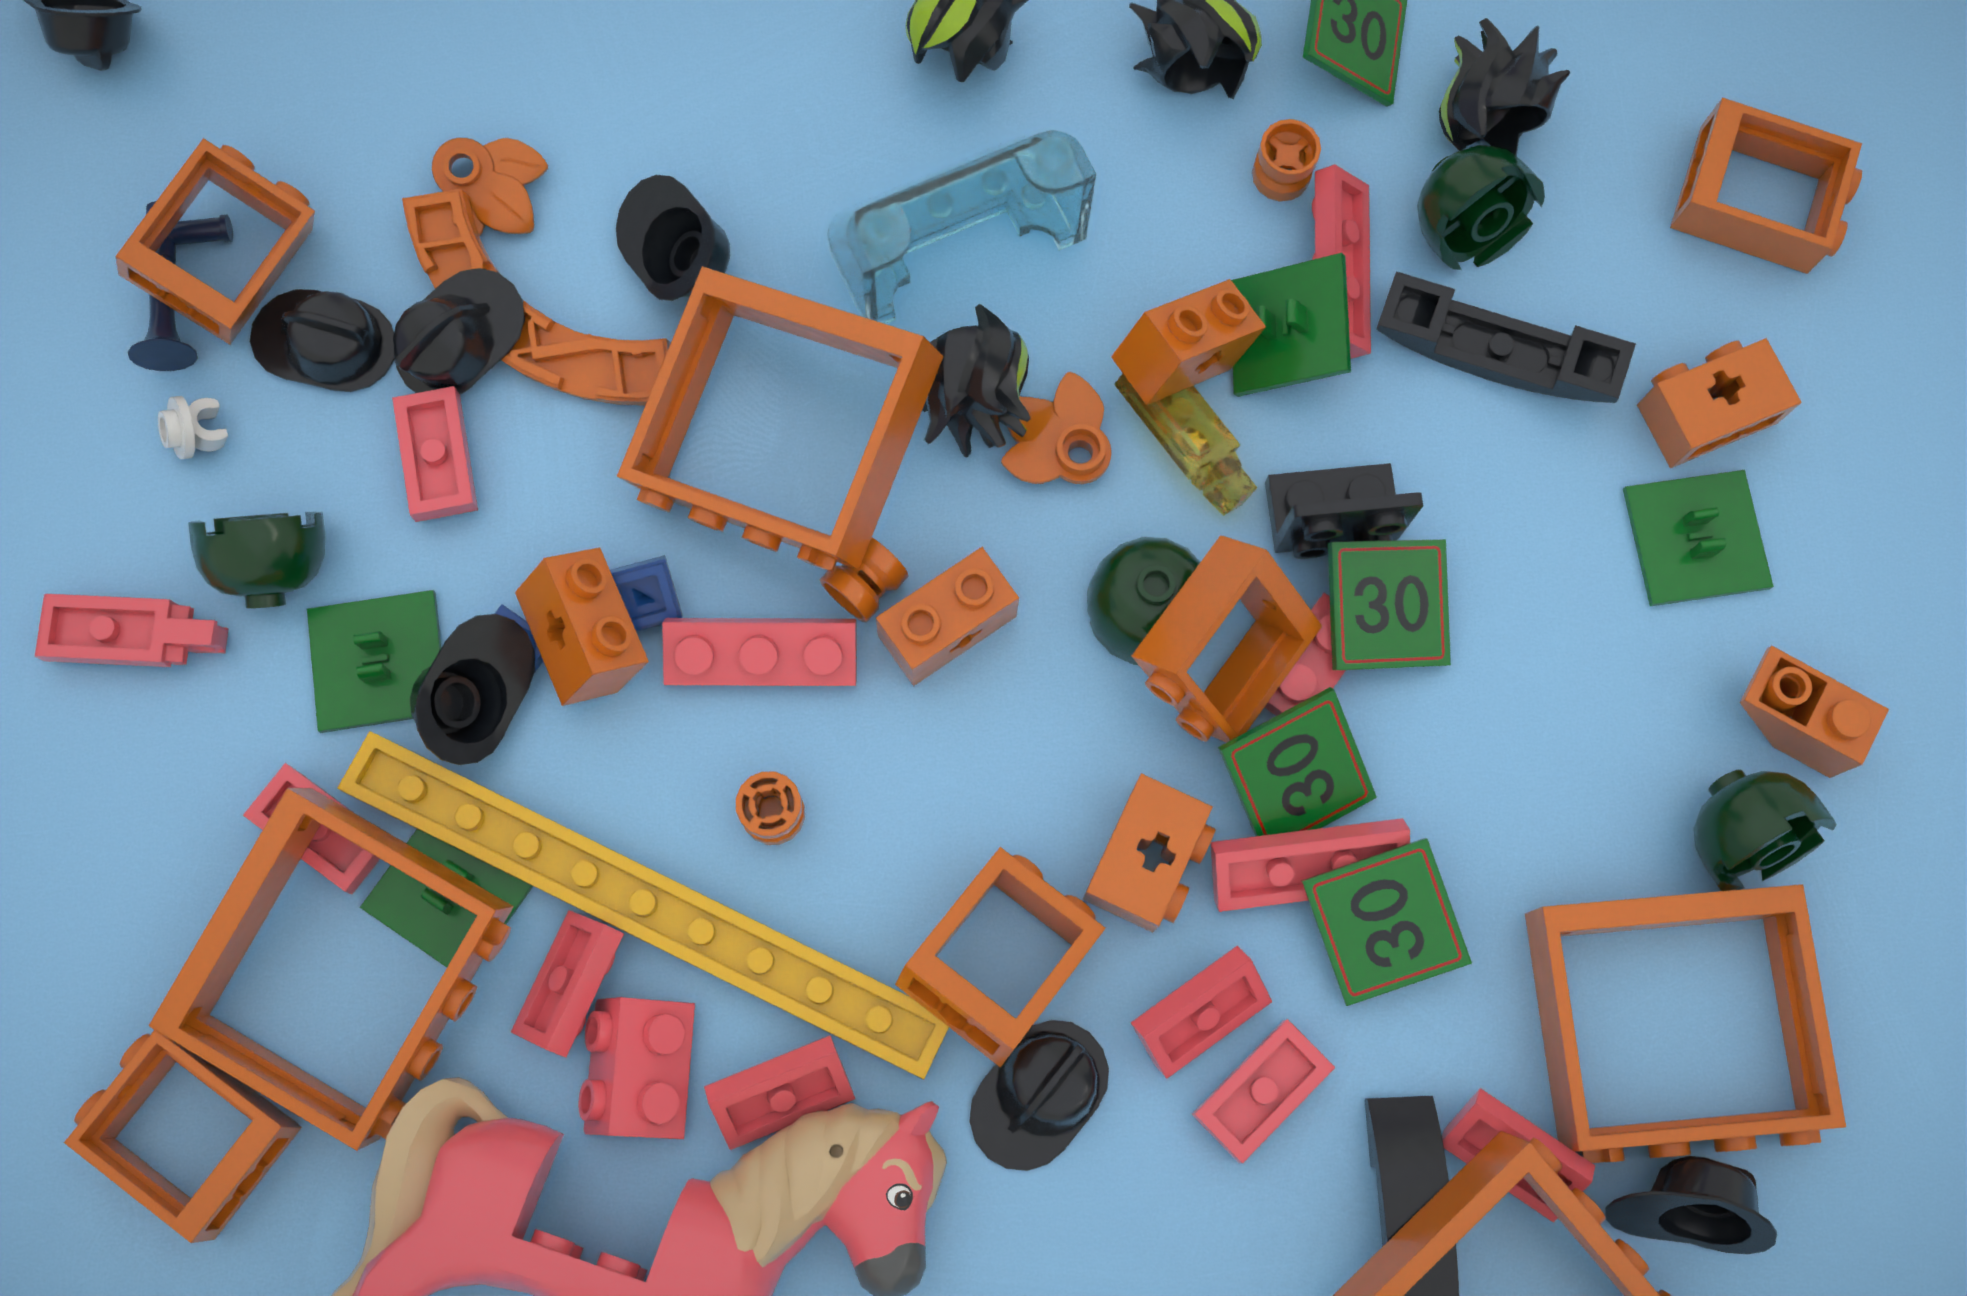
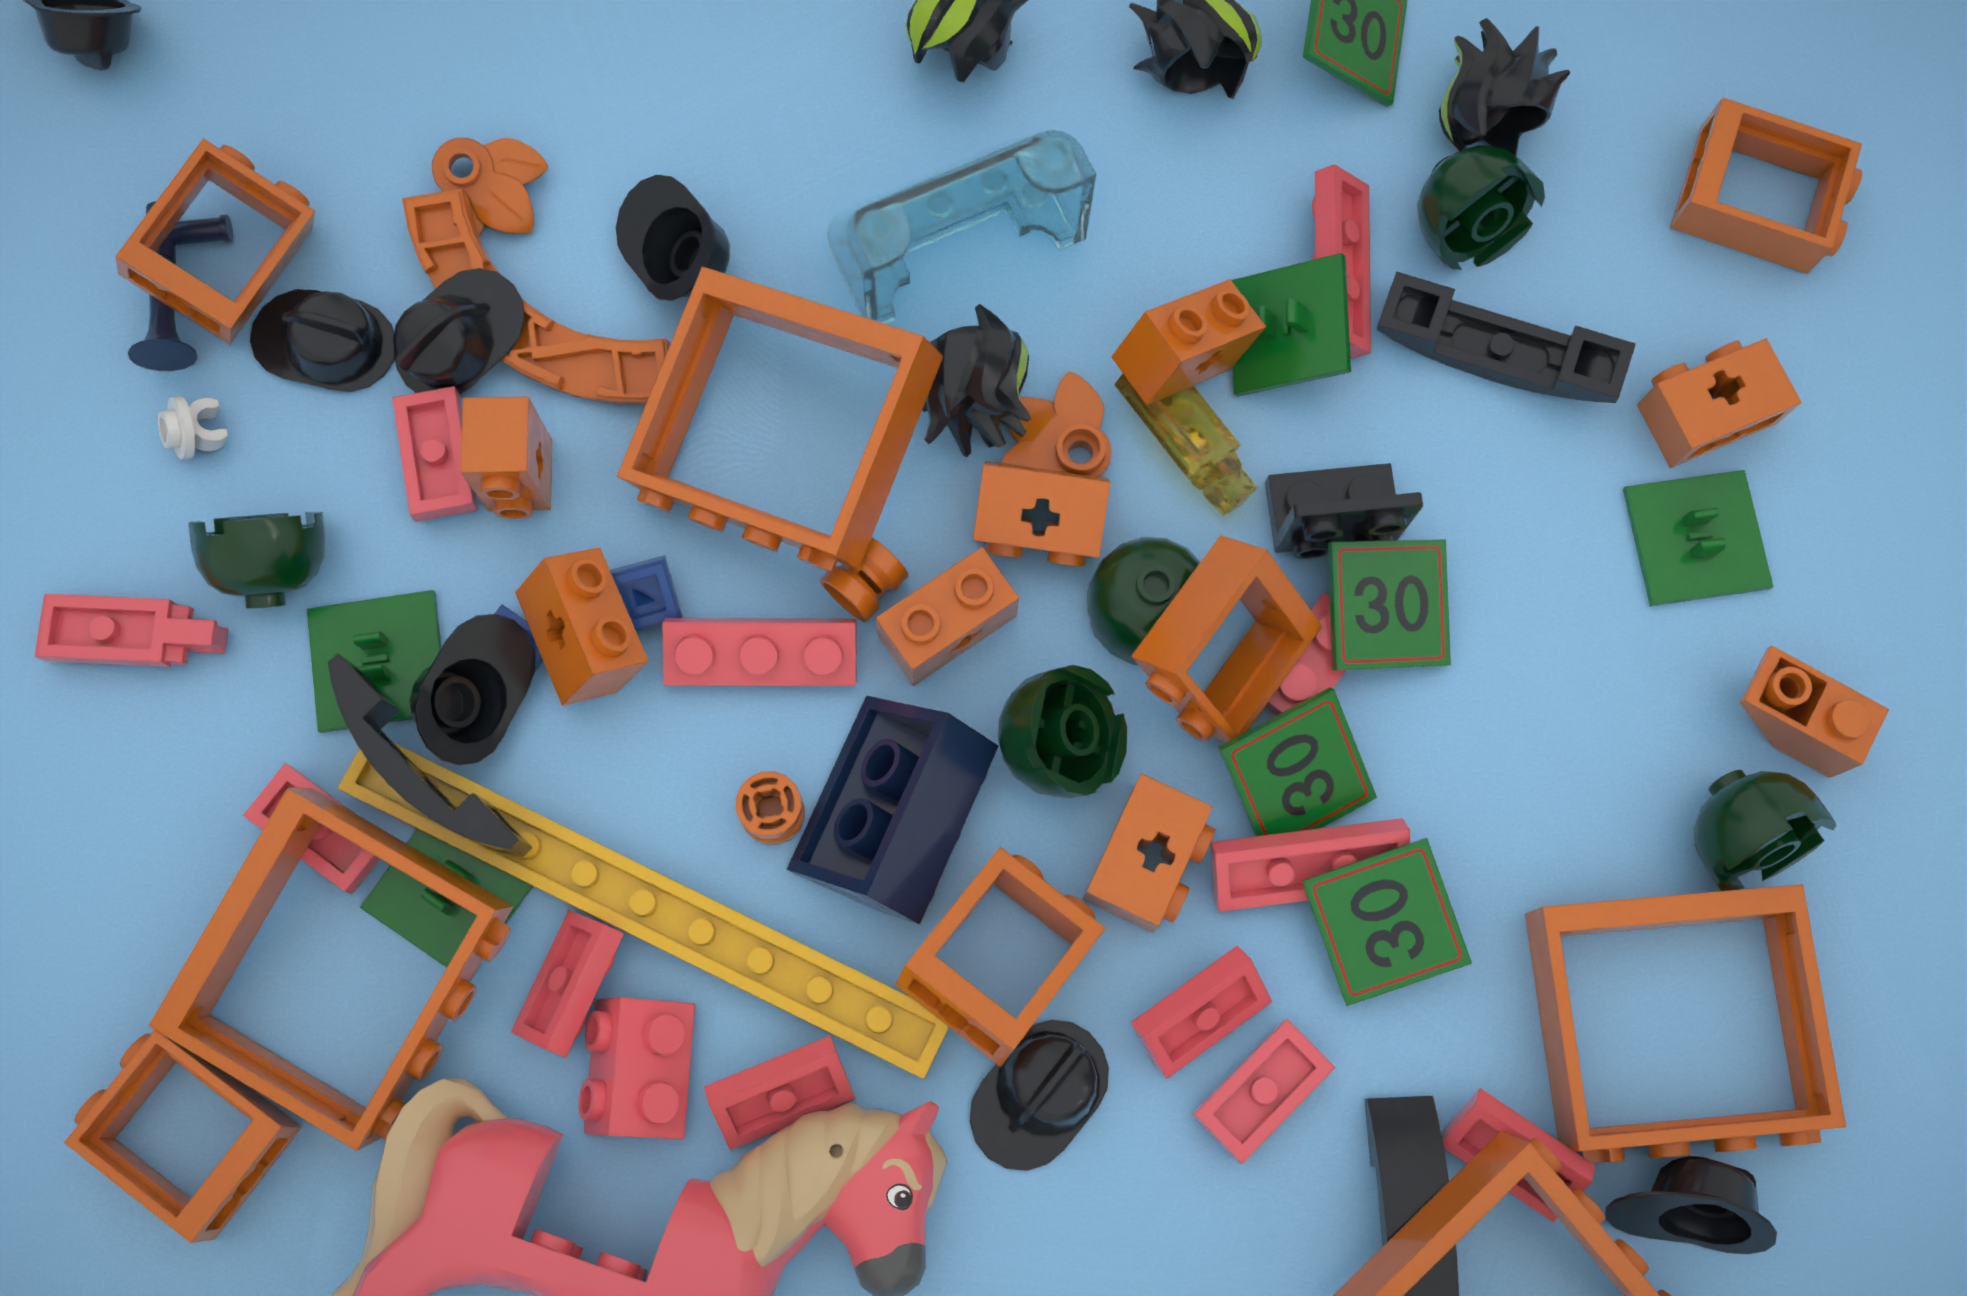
(365, 714): none -> black slope
(506, 455): none -> orange brick
(894, 807): none -> dark blue slope
(1063, 733): none -> dark green cylinder
(1075, 497): none -> orange brick
(1286, 146): orange wheel -> none

